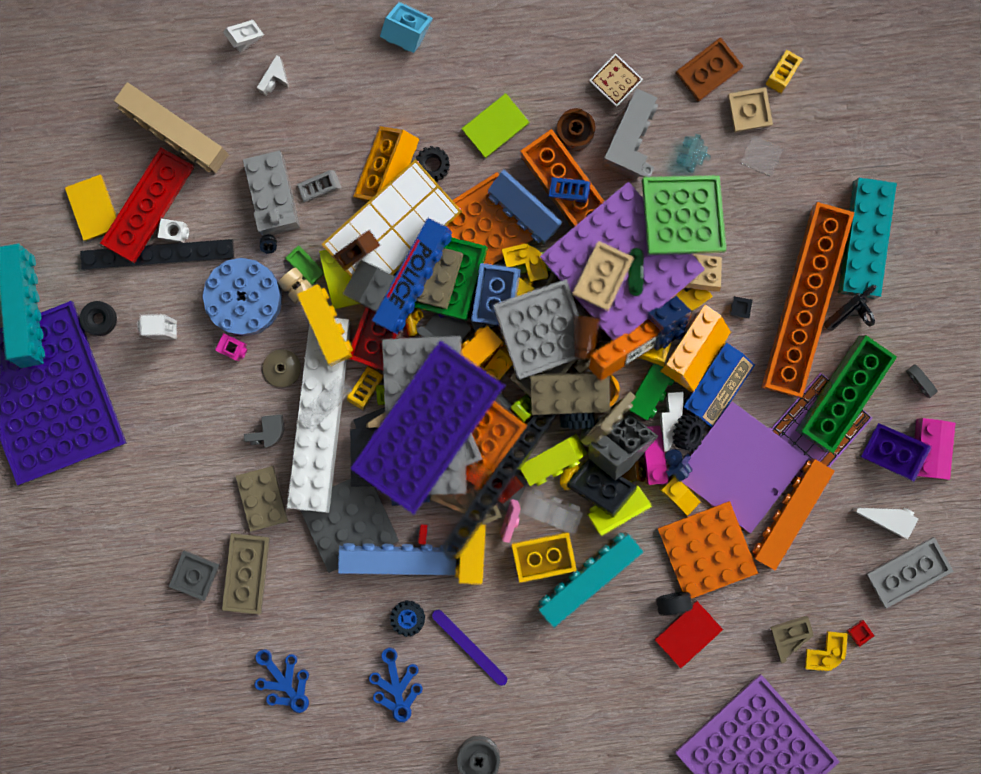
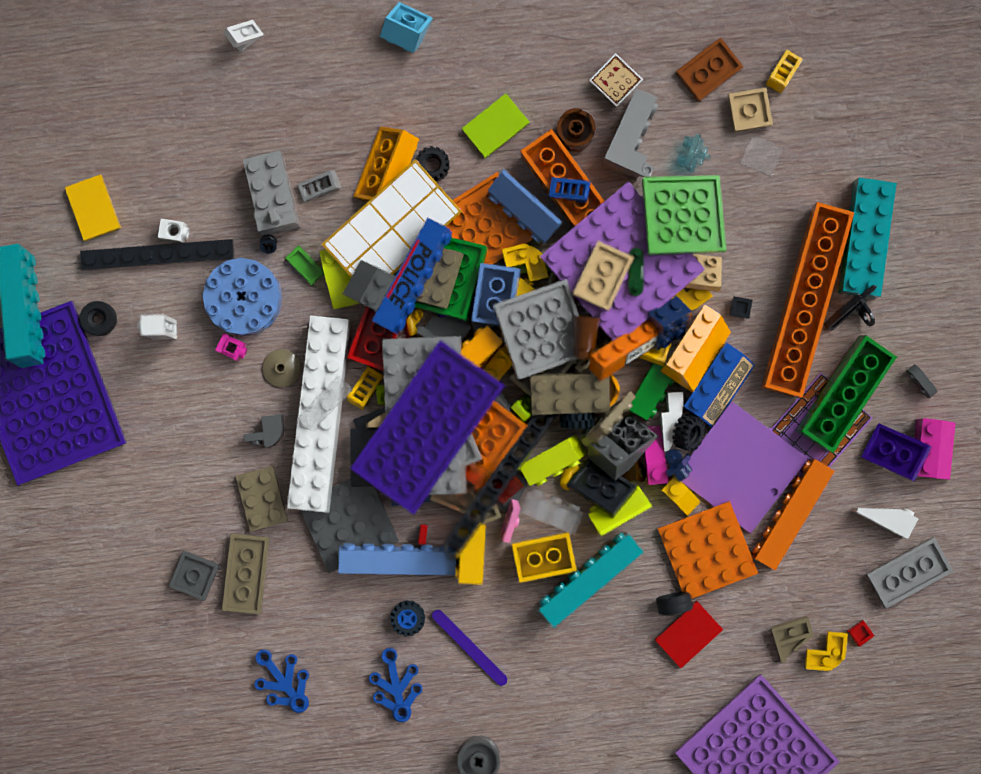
(147, 205): red plate -> none
(171, 127): tan brick -> none
(274, 72): white slope -> none
(290, 280): tan wheel -> none
(324, 324): yellow brick -> none
(356, 250): reddish brown slope -> none

